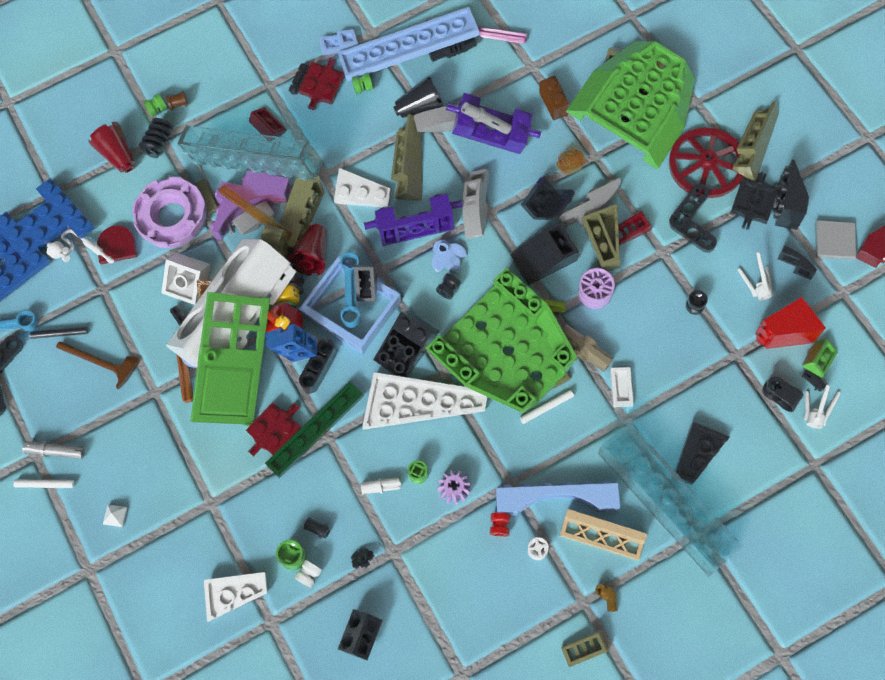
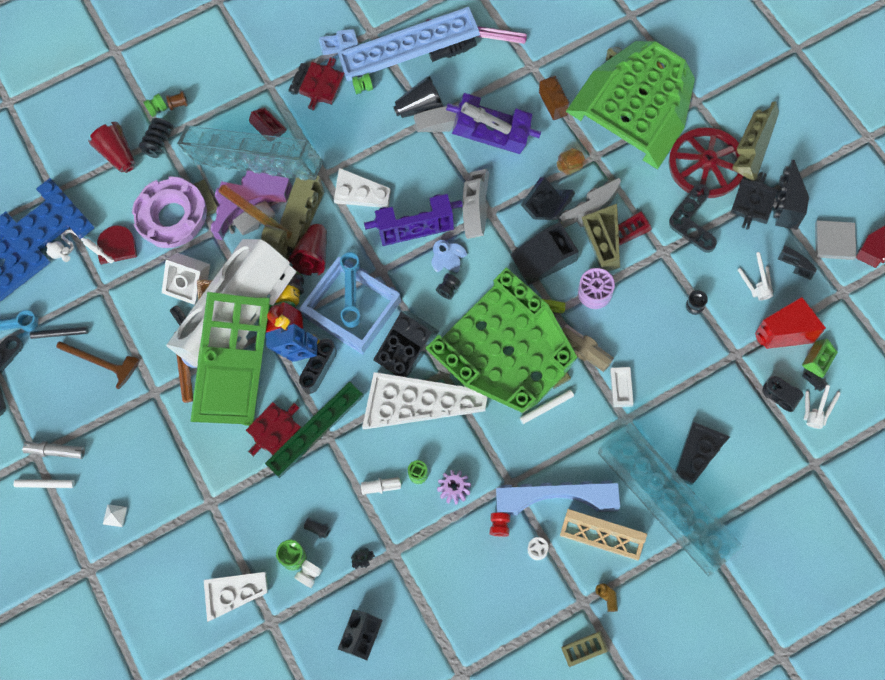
(365, 282): black slope -> none
(407, 162): olive wedge -> none

